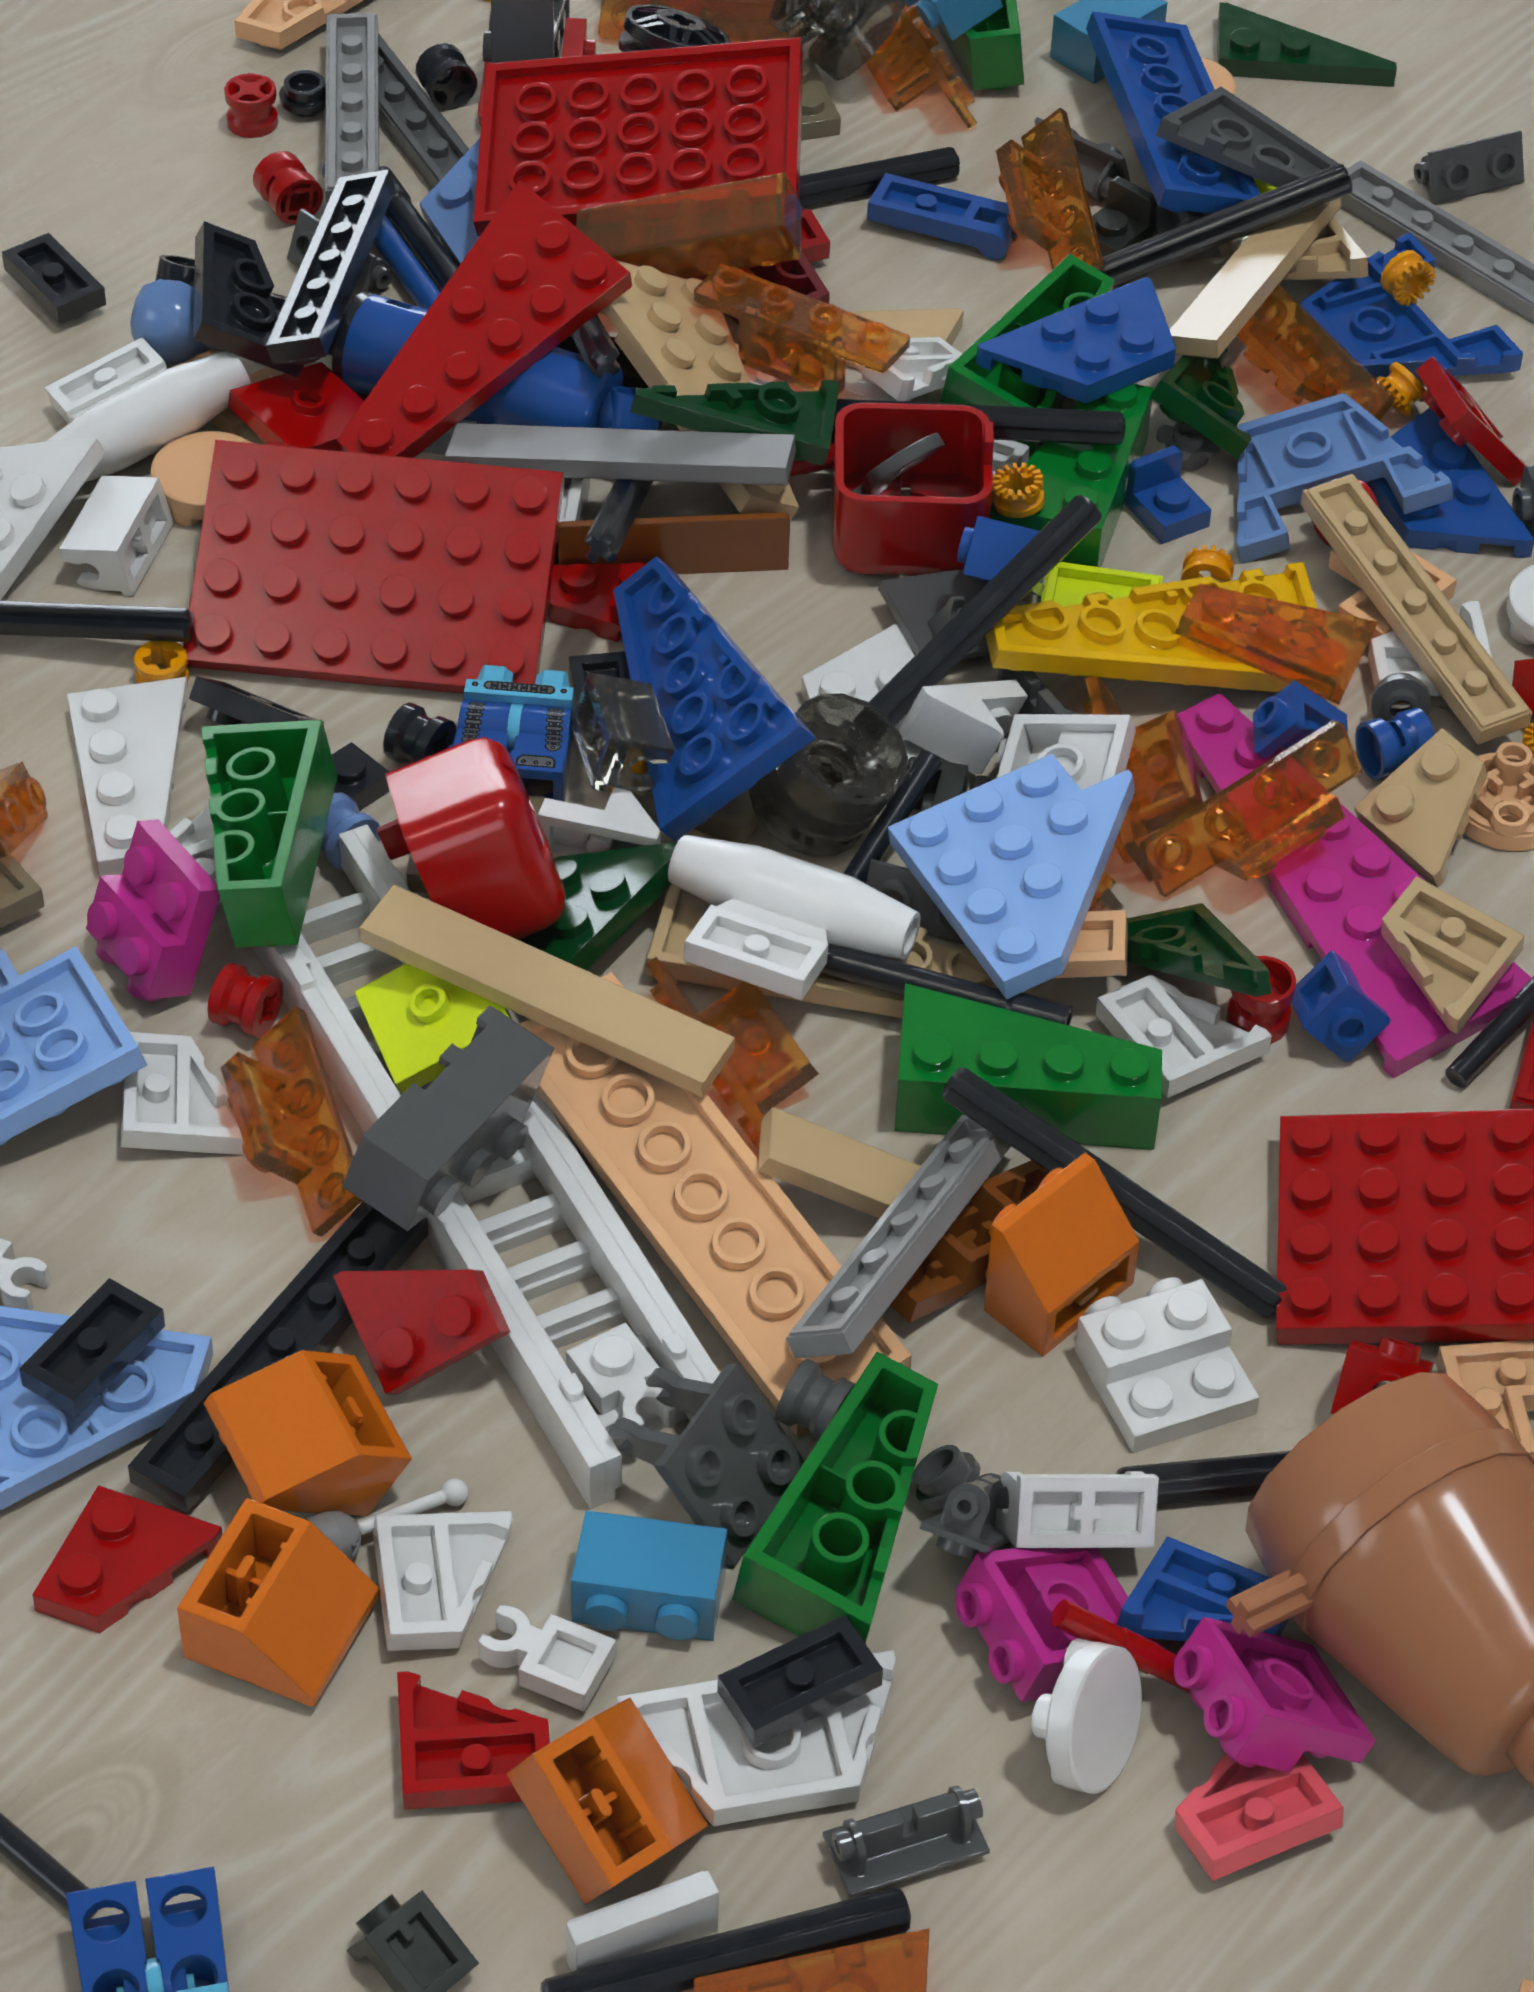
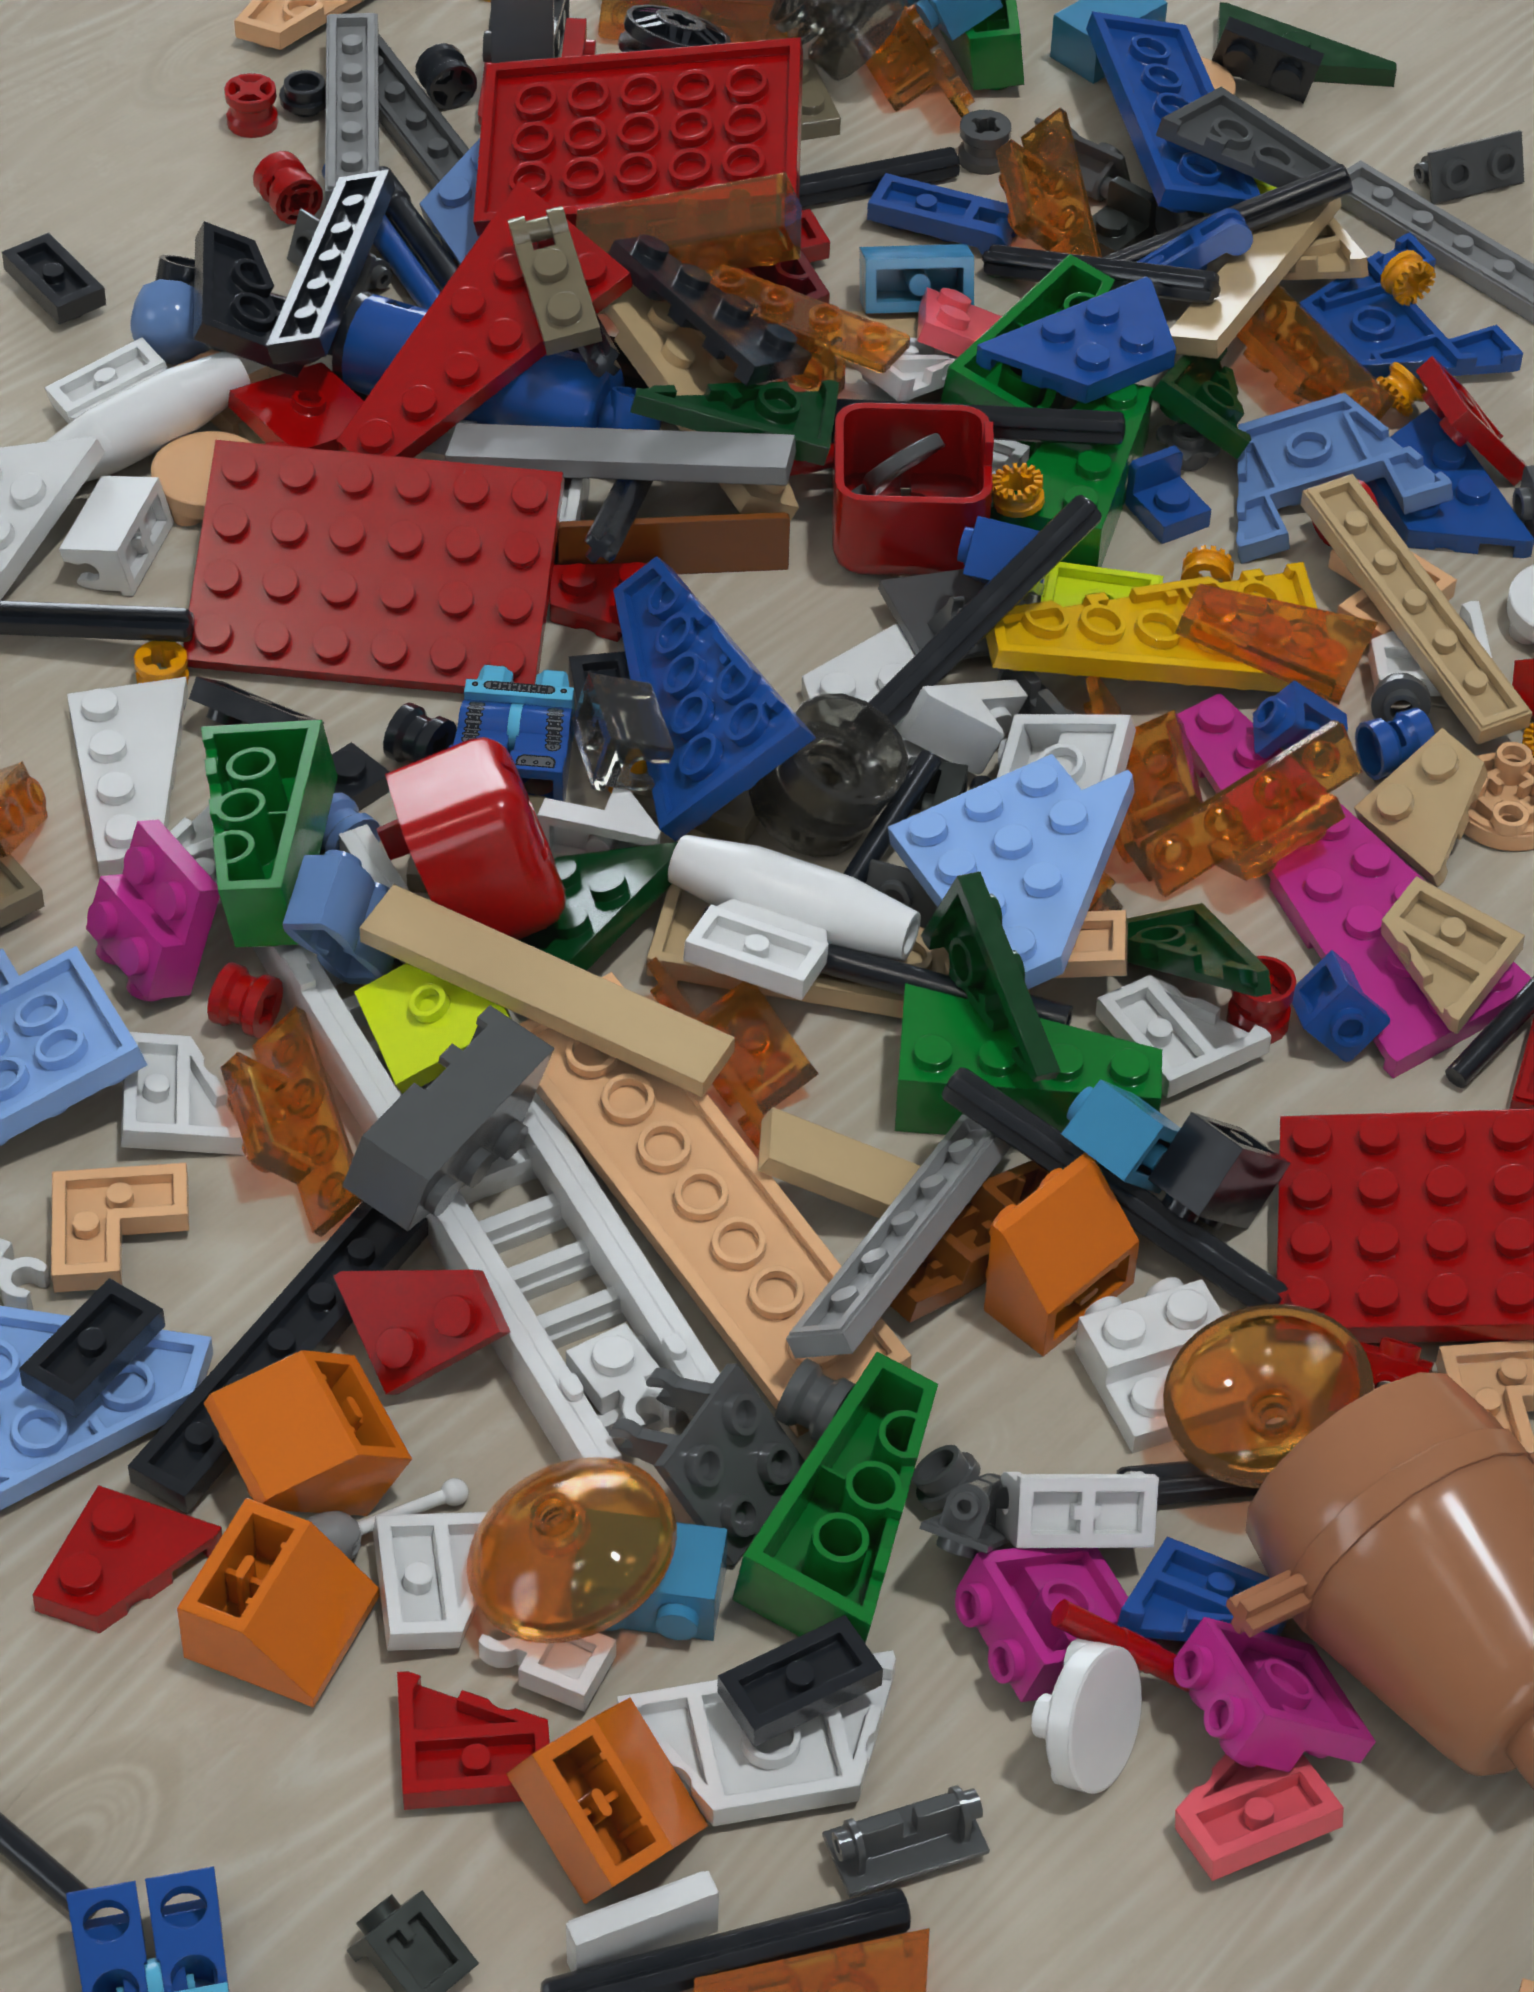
(103, 1204): none -> light nougat plate
(328, 908): none -> medium blue brick
(555, 282): none -> dark tan plate
(571, 1550): none -> clear orange dish
(727, 320): none -> black wing
(897, 276): none -> dark azure brick
(951, 321): none -> coral wing
(982, 135): none -> dark grey wheel
(990, 971): none -> dark green wing
(1120, 1132): none -> dark azure brick
(1168, 281): none -> black axle
(1205, 242): none -> blue plate
(1217, 1173): none -> black brick
(1257, 1369): none -> clear orange dish
(1267, 59): none -> black plate

